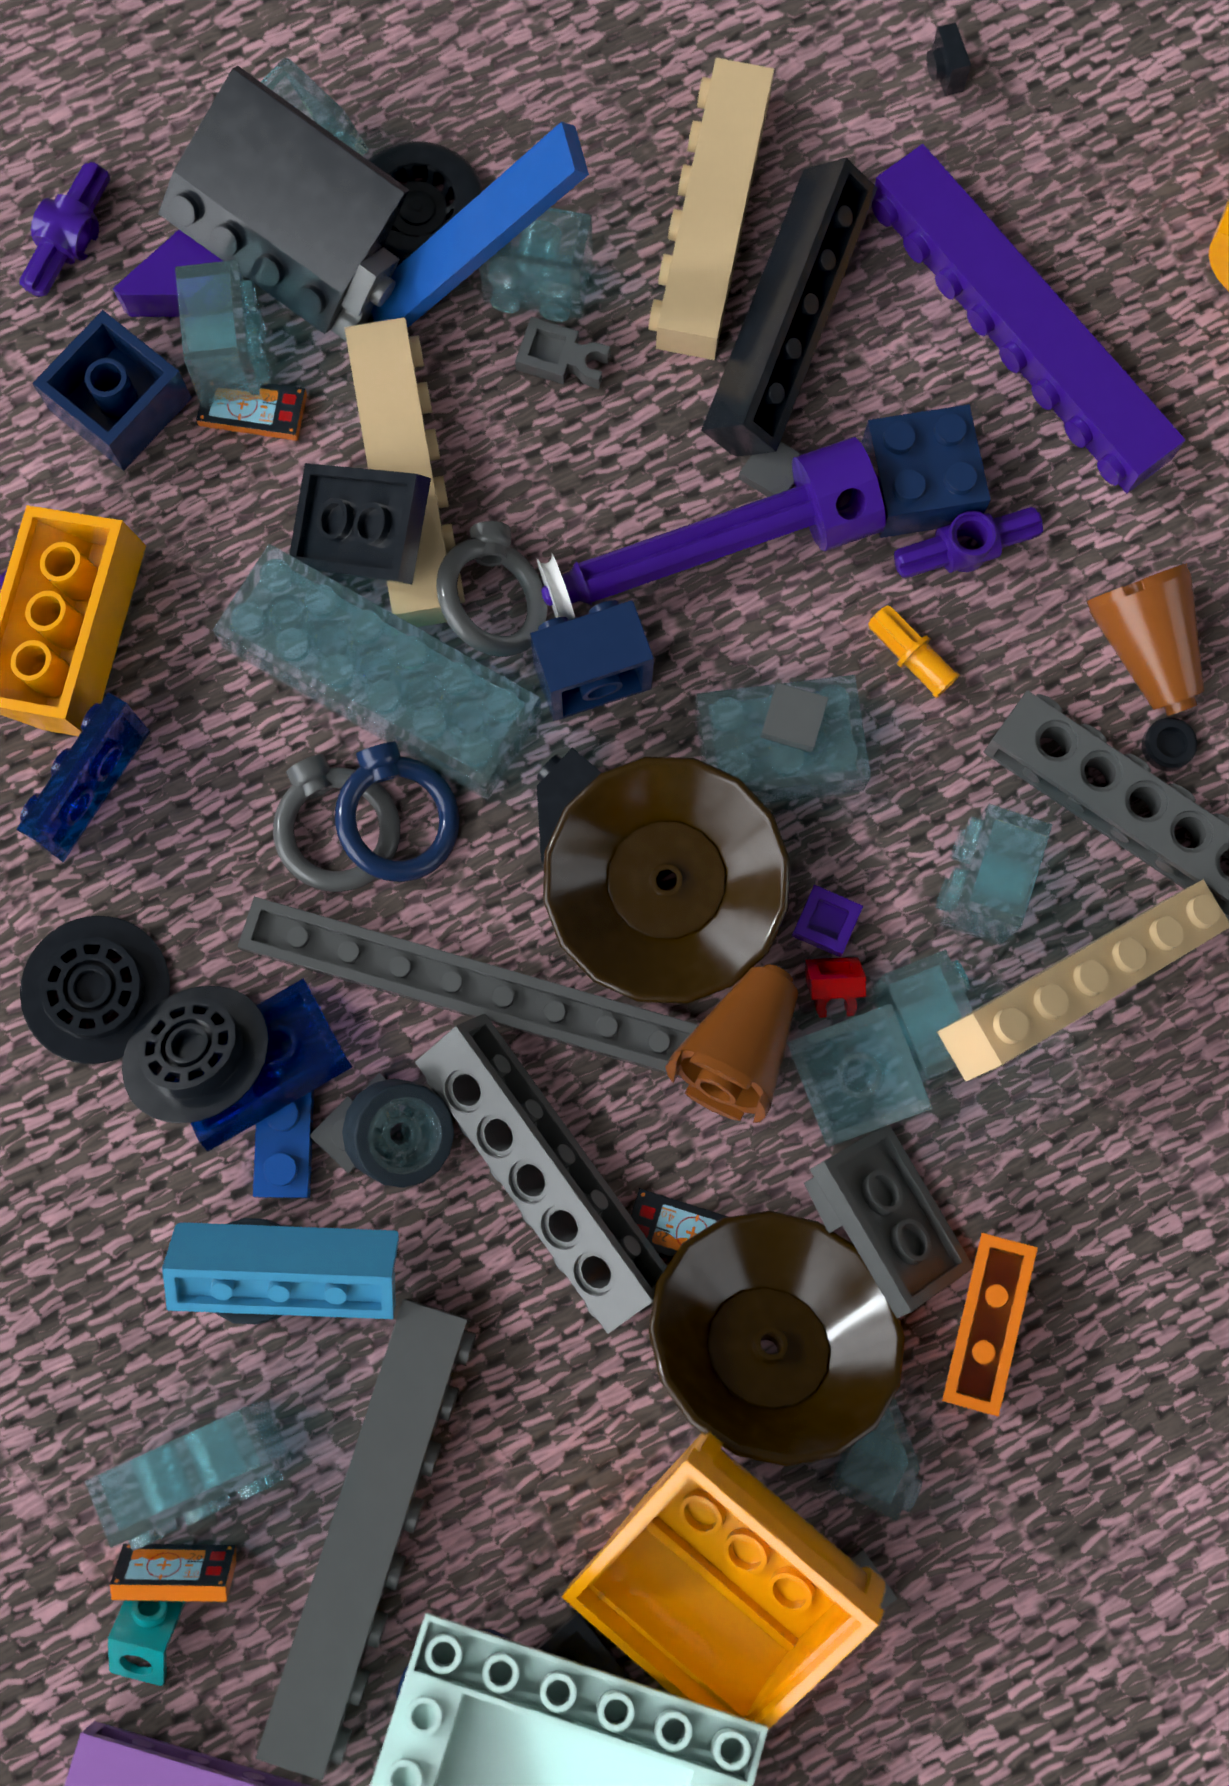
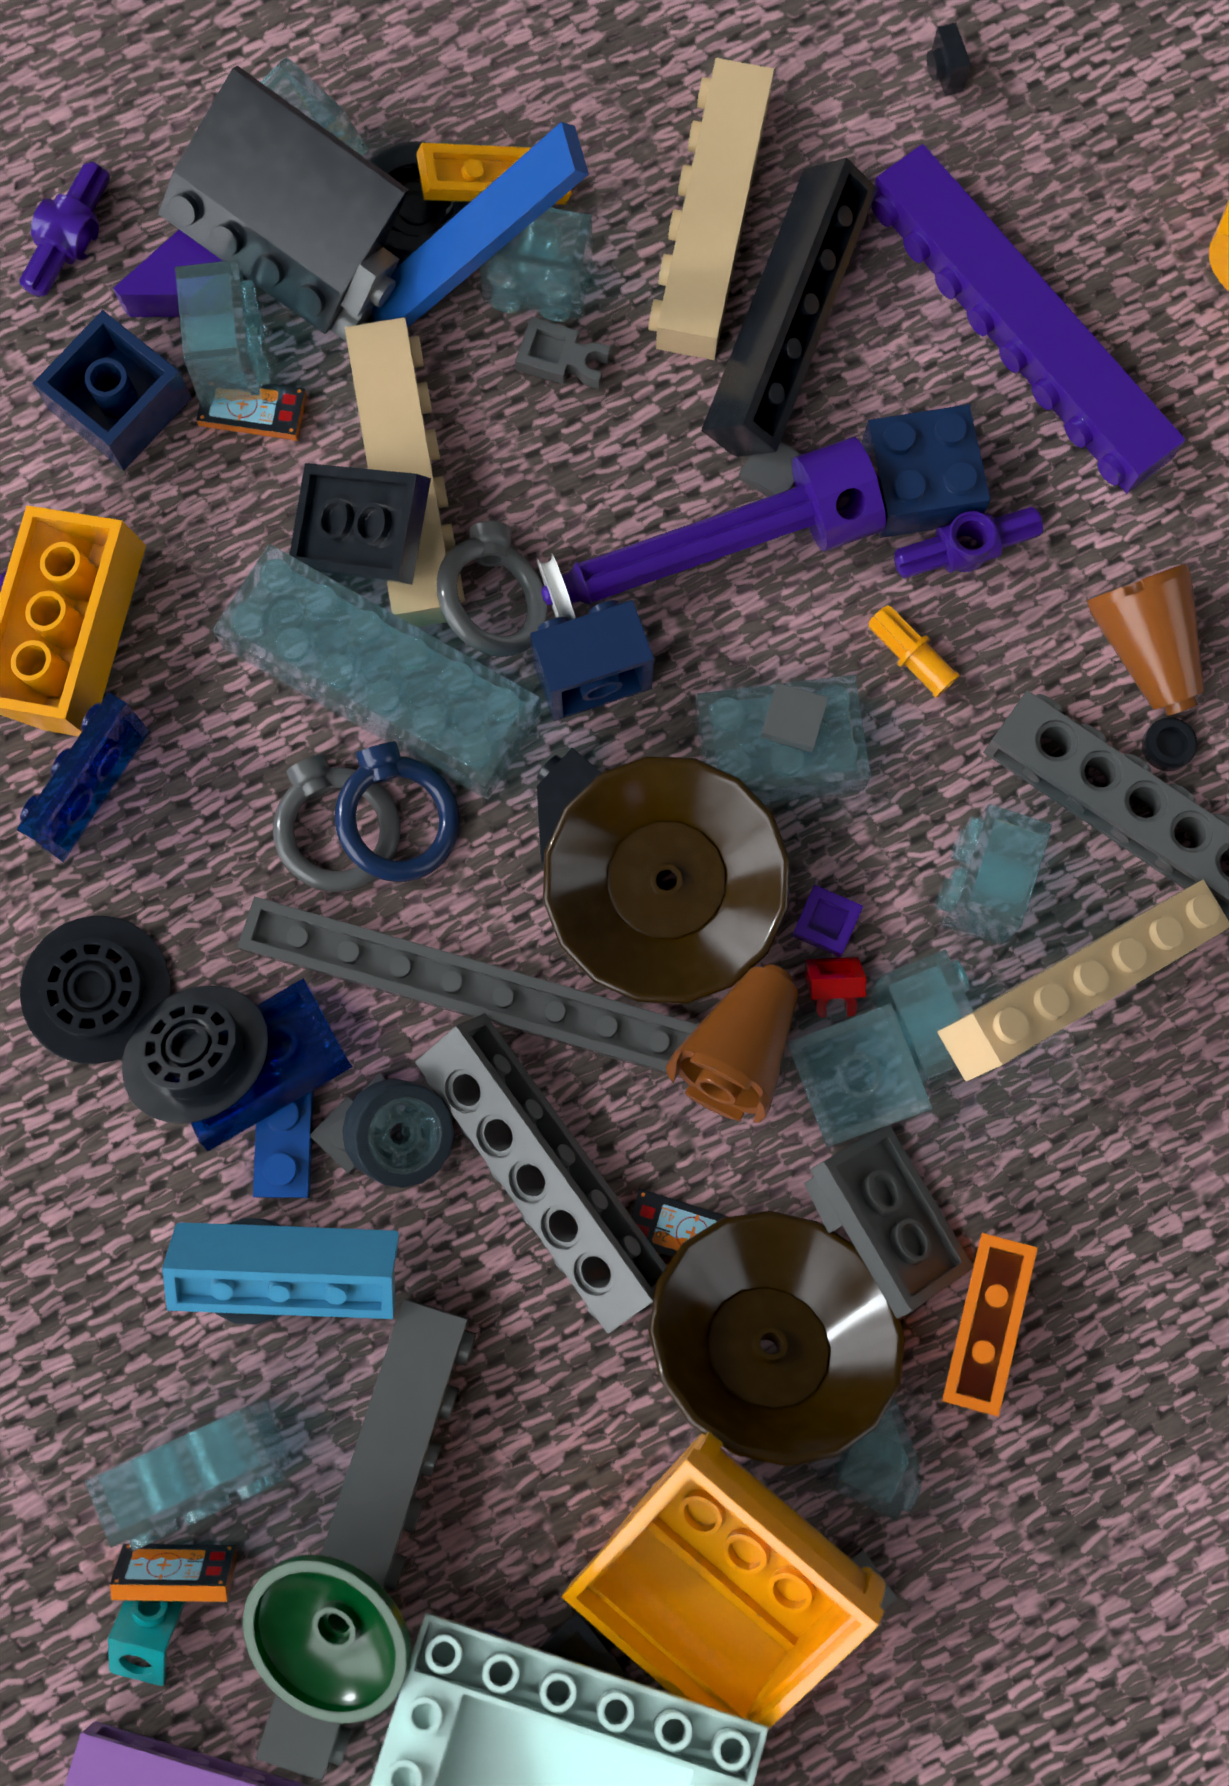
(327, 1638): none -> dark green dish
(463, 170): none -> light orange plate

